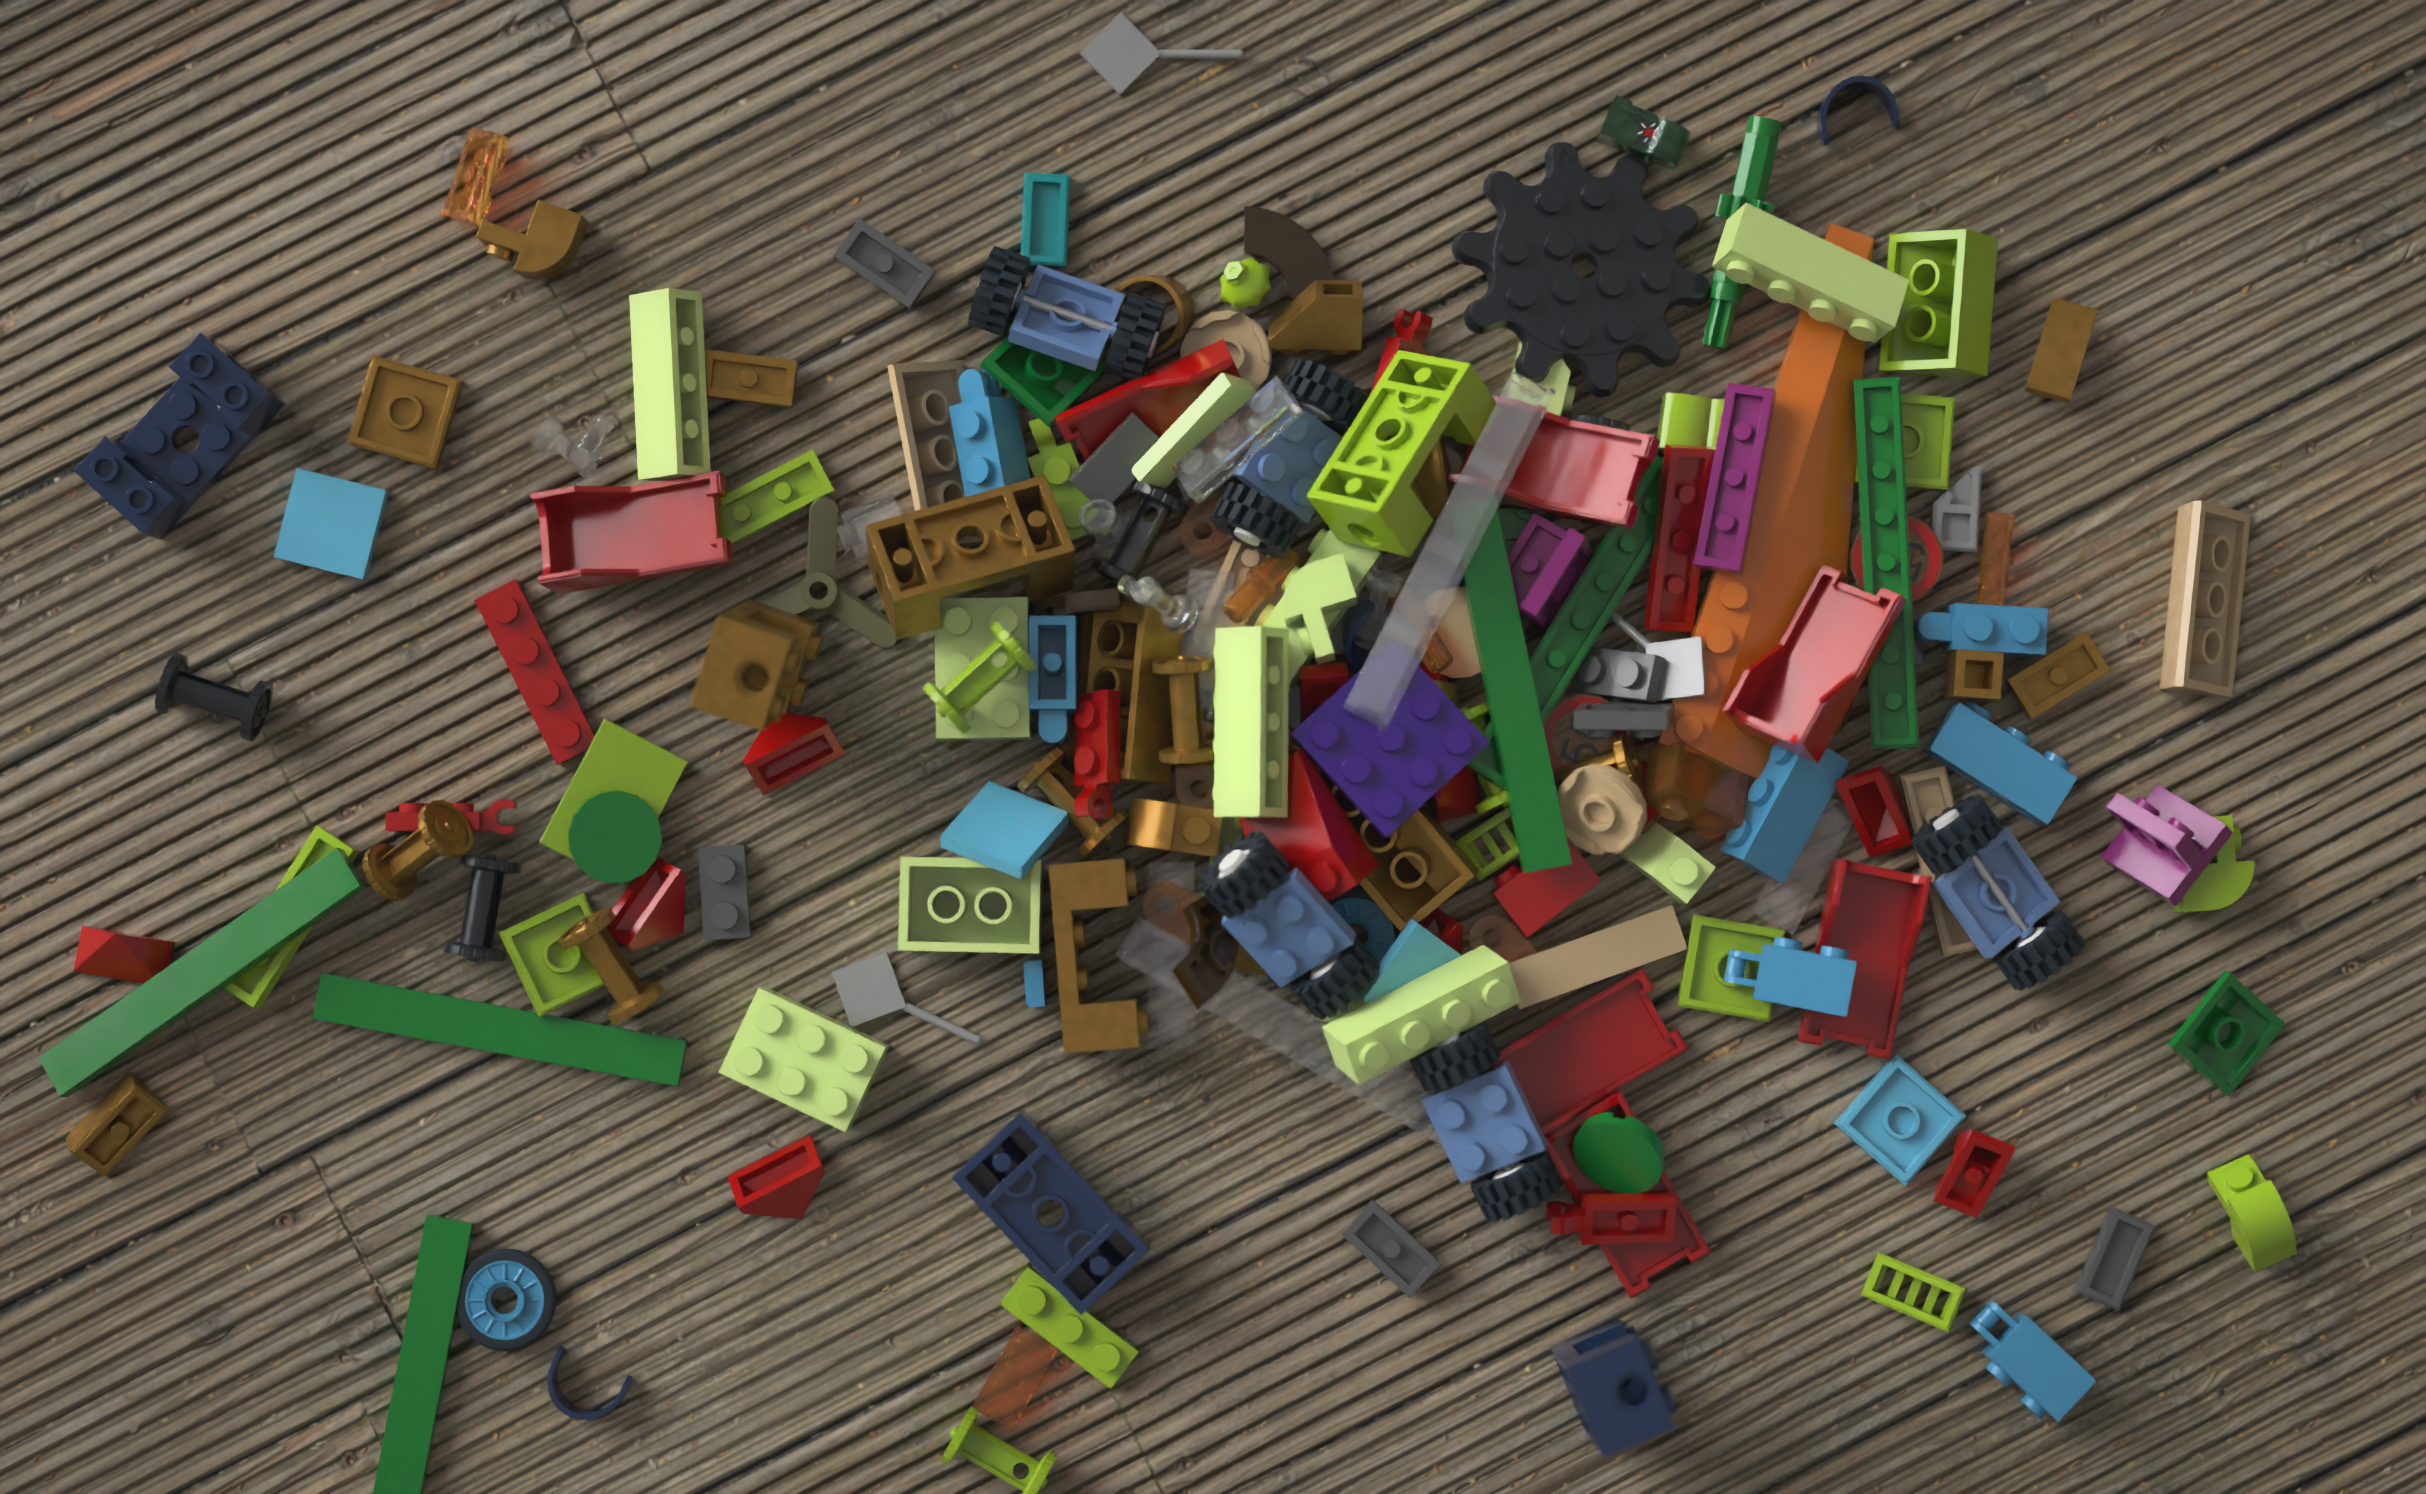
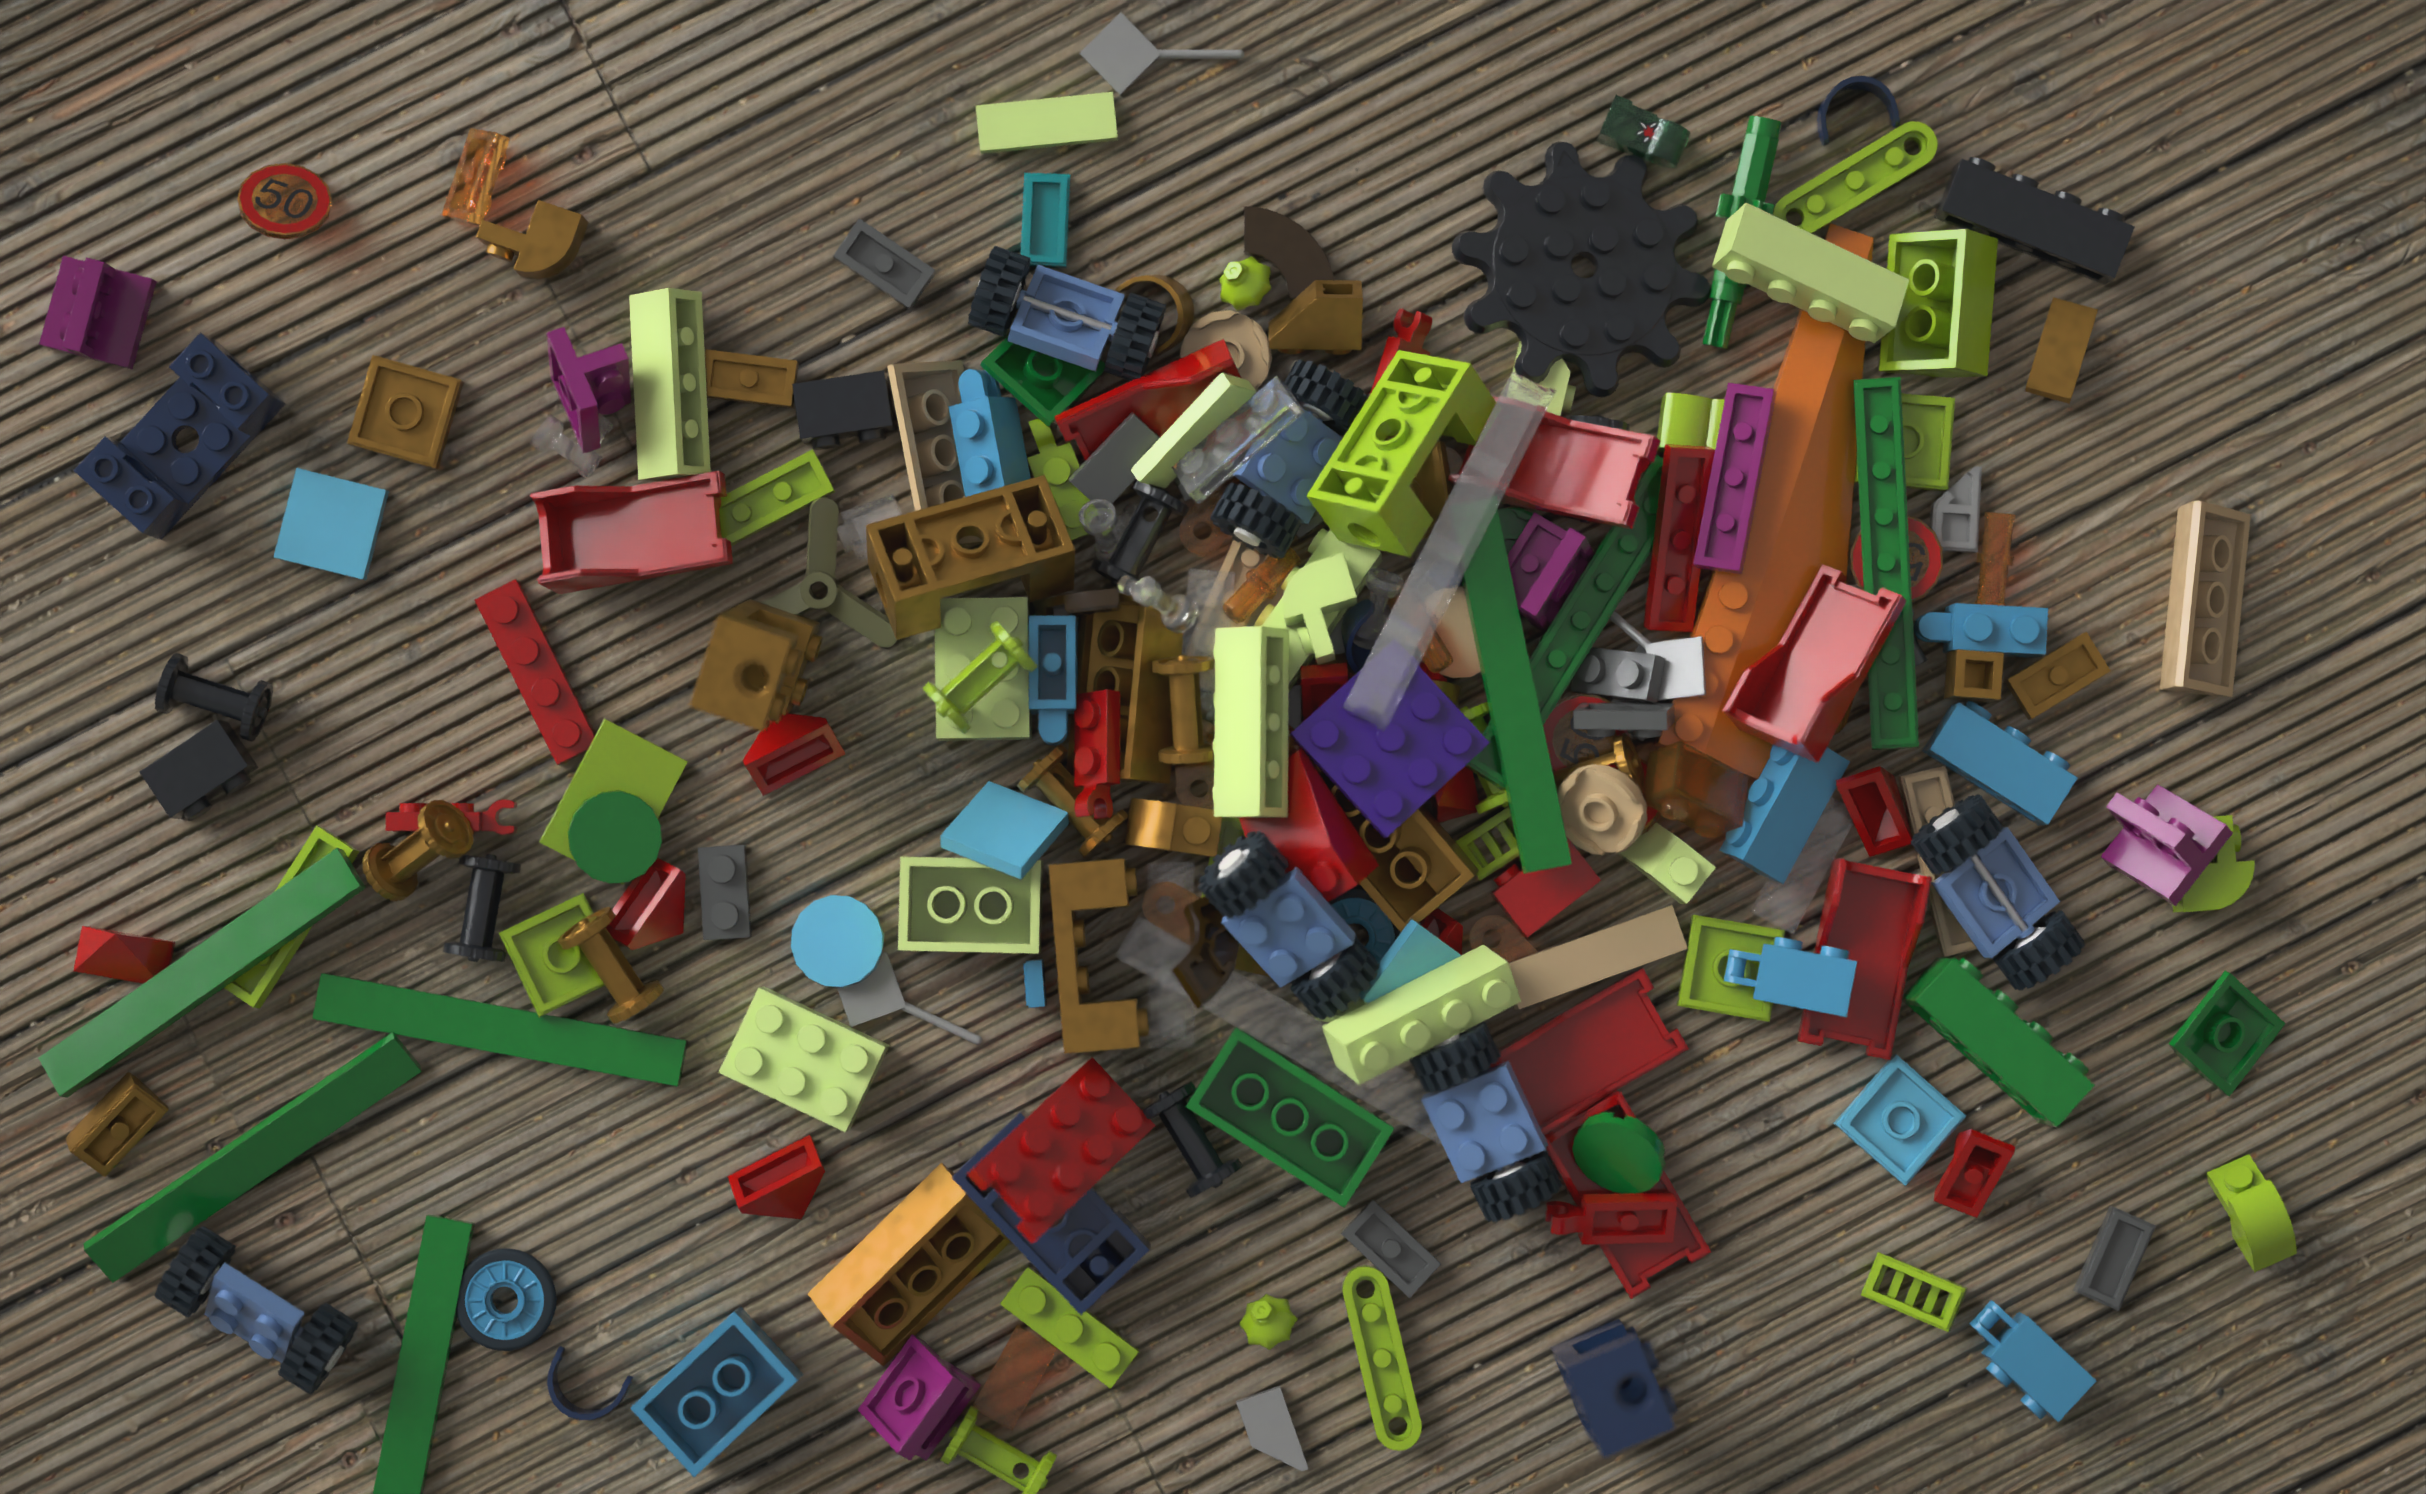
(97, 312): none -> magenta bracket
(199, 771): none -> black brick
(252, 1157): none -> green tile
(254, 1312): none -> plate
(284, 201): none -> piece
(588, 385): none -> magenta bracket
(717, 1391): none -> dark azure brick
(837, 941): none -> medium azure tile
(844, 409): none -> black brick
(909, 1267): none -> pearl gold slope
(917, 1399): none -> magenta bracket
(1046, 122): none -> yellowish green tile
(1063, 1148): none -> red piece
(1191, 1140): none -> black hose
(1268, 1321): none -> lime piece
(1271, 1427): none -> light grey tile
(1290, 1116): none -> green brick
(1381, 1358): none -> lime plate
(1859, 177): none -> lime plate
(1997, 1041): none -> green brick
(2035, 221): none -> black brick

